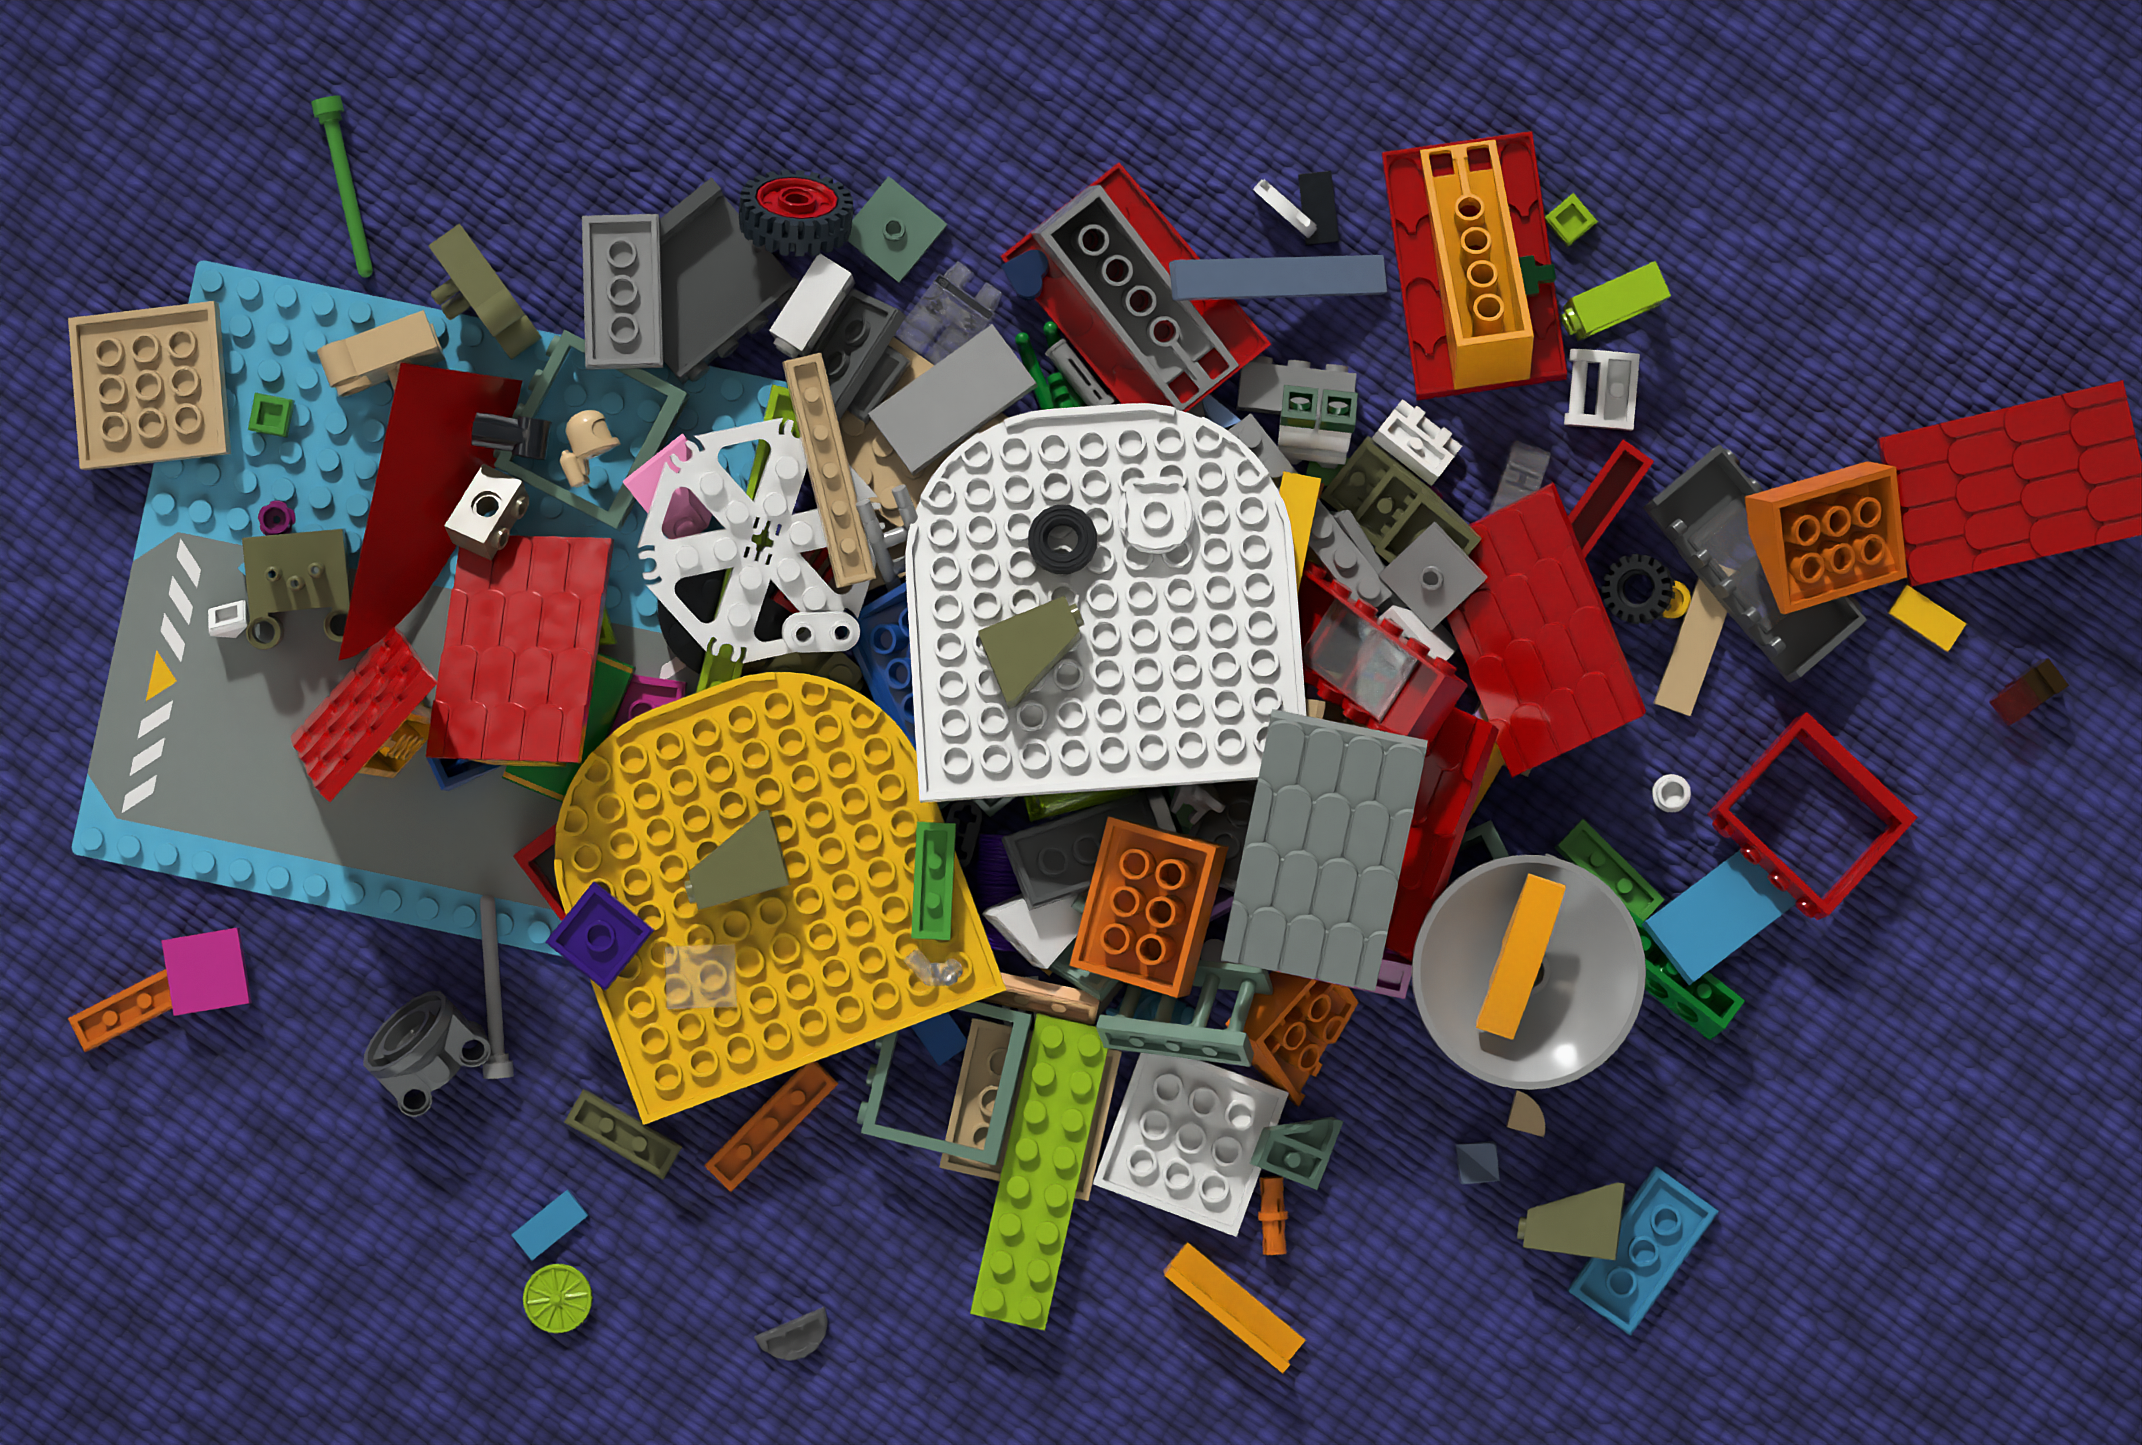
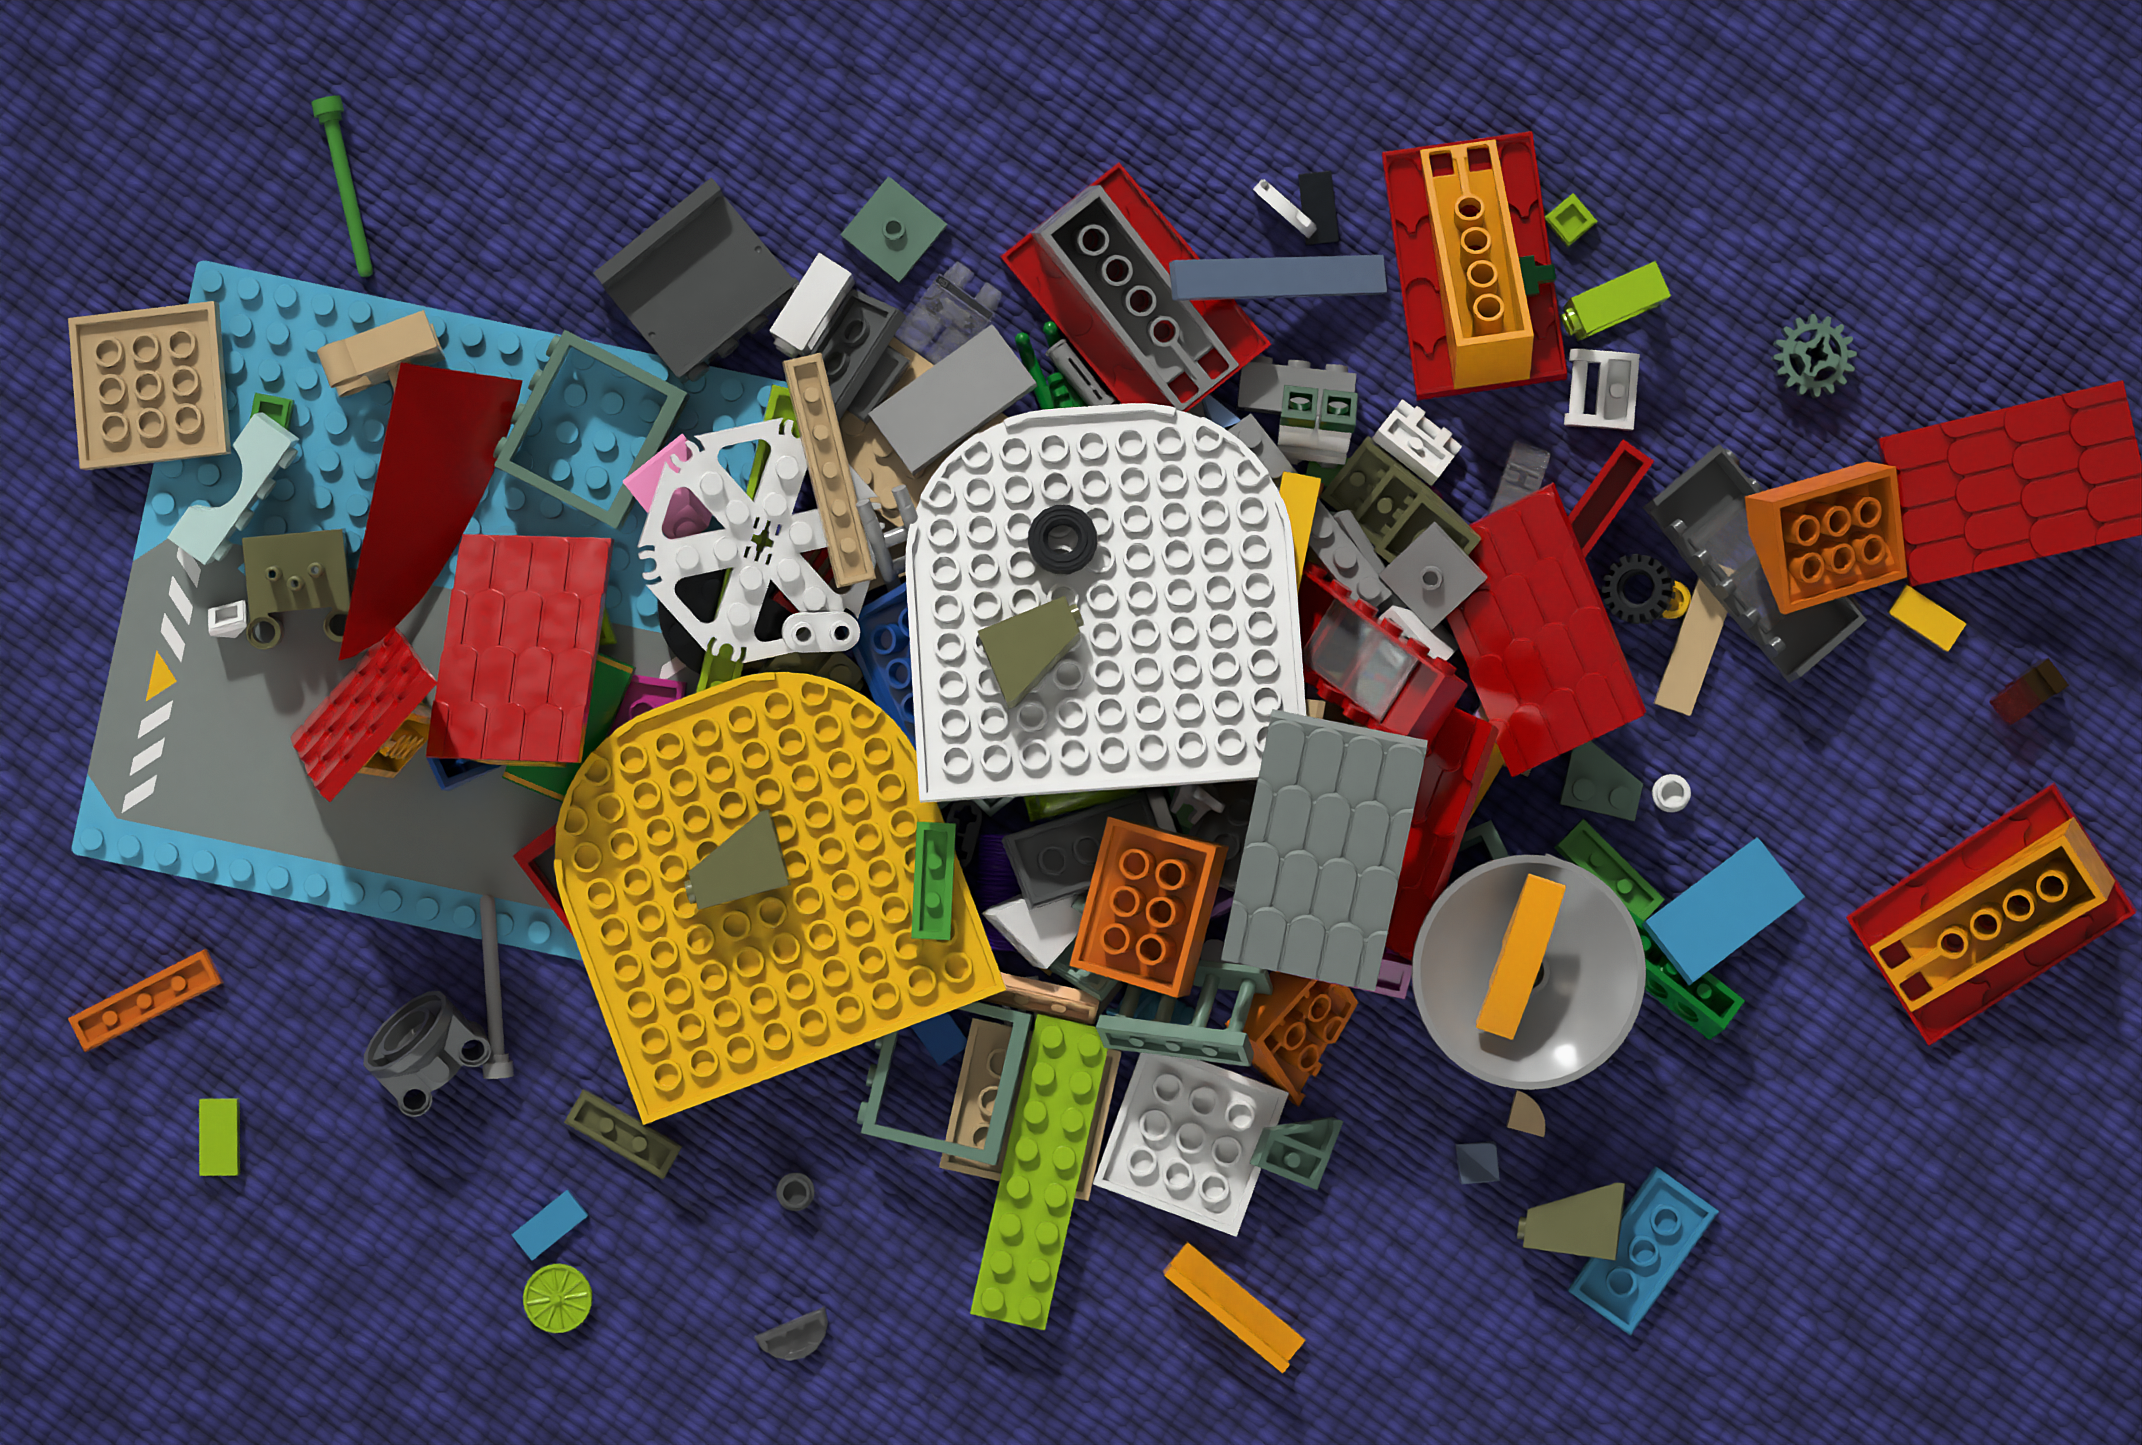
(206, 971): dark pink tile -> none
(219, 1137): none -> lime tile
(262, 451): none -> light aqua arch
(267, 514): magenta plate -> none
(481, 290): olive piece -> none
(486, 493): dark tan brick -> none
(521, 436): black piece -> none
(588, 439): tan piece -> none
(600, 935): dark purple tile -> none
(622, 291): light grey tile -> none
(701, 976): clear piece -> none
(771, 1124): orange tile -> none
(795, 1191): none -> dark grey plate
(796, 213): black wheel -> none
(934, 973): clear arm -> none
(1026, 273): dark blue tile -> none
(1155, 514): white tile -> none
(1273, 1215): orange pin -> none
(1599, 784): none -> sand green wing
(1829, 362): none -> sand green gear
(1848, 771): red window -> none
(1991, 914): none -> piece

